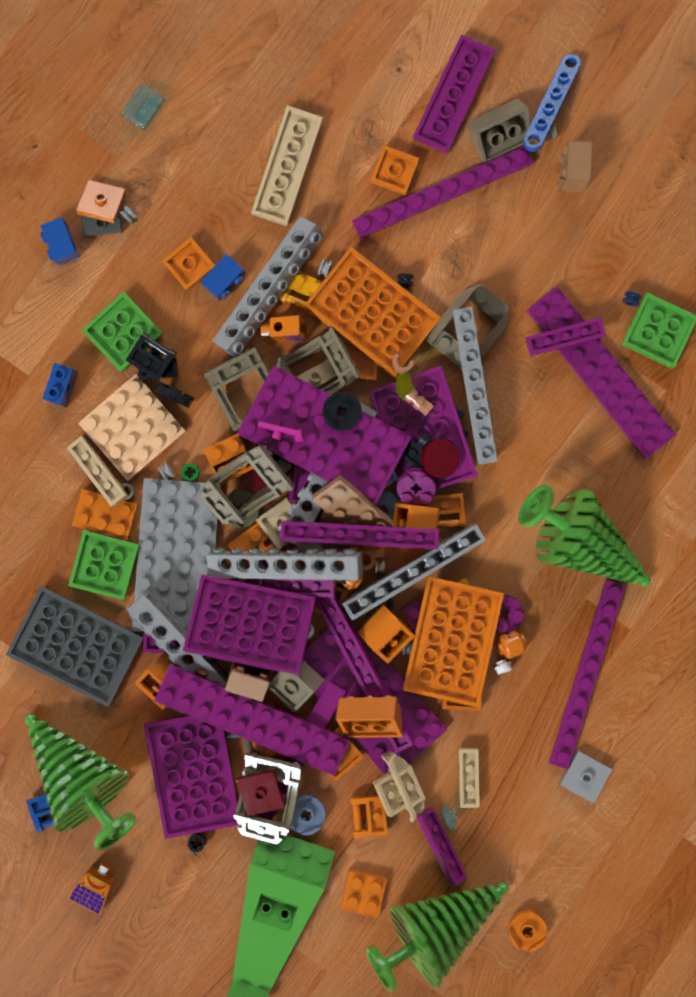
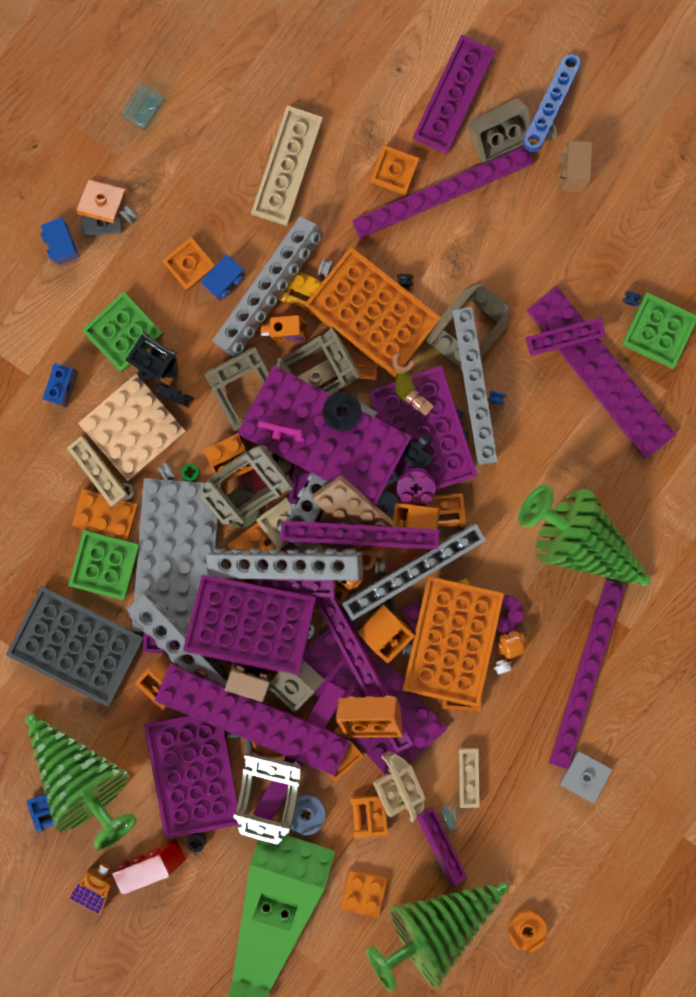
(148, 867): none -> wedge
(260, 792): dark red plate -> none
(440, 458): dark red tile -> none
(497, 397): none -> blue bush

